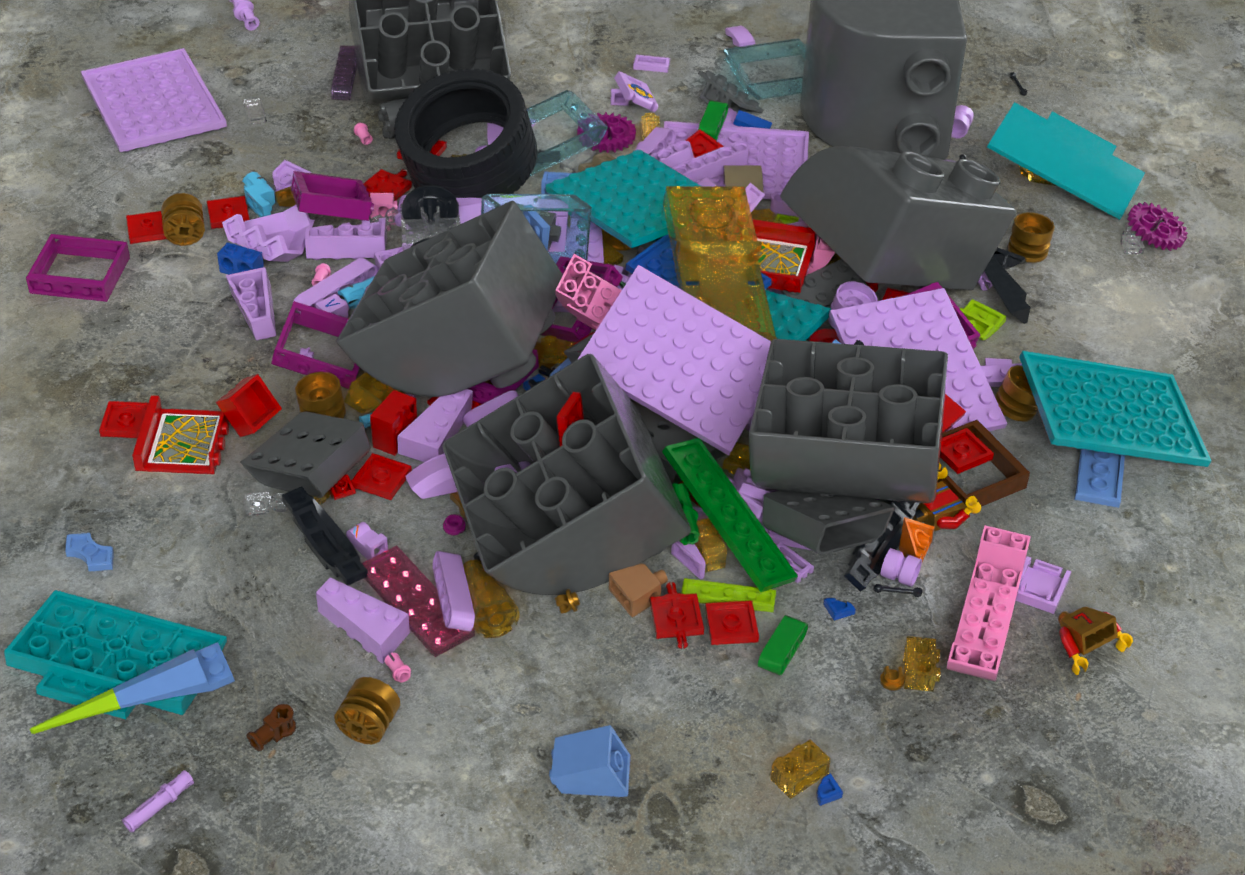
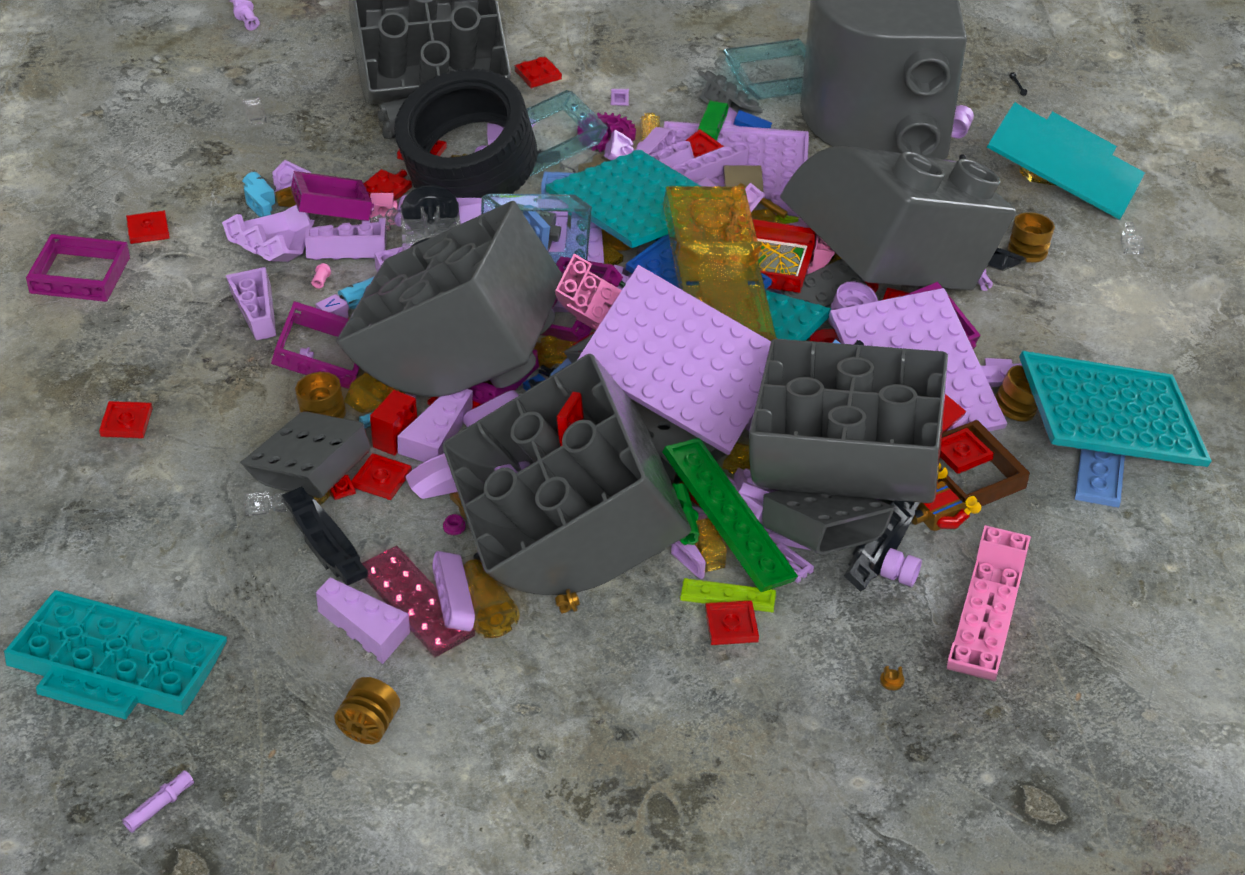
(83, 547): medium blue tile -> none
(153, 100): lavender plate -> none
(180, 440): panel -> none
(181, 676): medium blue plate -> none
(182, 219): pearl gold wheel -> none
(223, 209): red plate -> none
(238, 259): blue brick -> none
(249, 405): red piece -> none
(274, 727): reddish brown connector -> none
(344, 74): clear purple beam -> none
(351, 274): lavender beam -> none
(362, 131): bright pink pin -> none
(367, 540): lavender leg -> none
(399, 670): bright pink pin -> none
(538, 72): none -> red plate
(591, 763): medium blue slope -> none
(618, 146): none -> lavender plate
(635, 586): medium nougat torso -> none
(636, 91): lavender container -> none
(651, 63): lavender tile -> none
(676, 615): red plate -> none
(740, 36): lavender slope -> none
(770, 205): none -> pearl gold bar
(783, 645): green beam -> none
(800, 768): clear yellow brick -> none
(828, 790): blue tile -> none
(838, 609): blue tile -> none
(915, 538): orange slope -> none
(917, 592): black hinge -> none
(920, 664): clear yellow brick -> none
(983, 318): lime slope -> none
(1008, 290): black wedge -> none
(1042, 585): lavender container -> none
(1086, 631): pearl gold torso -> none
(1168, 234): magenta gear -> none

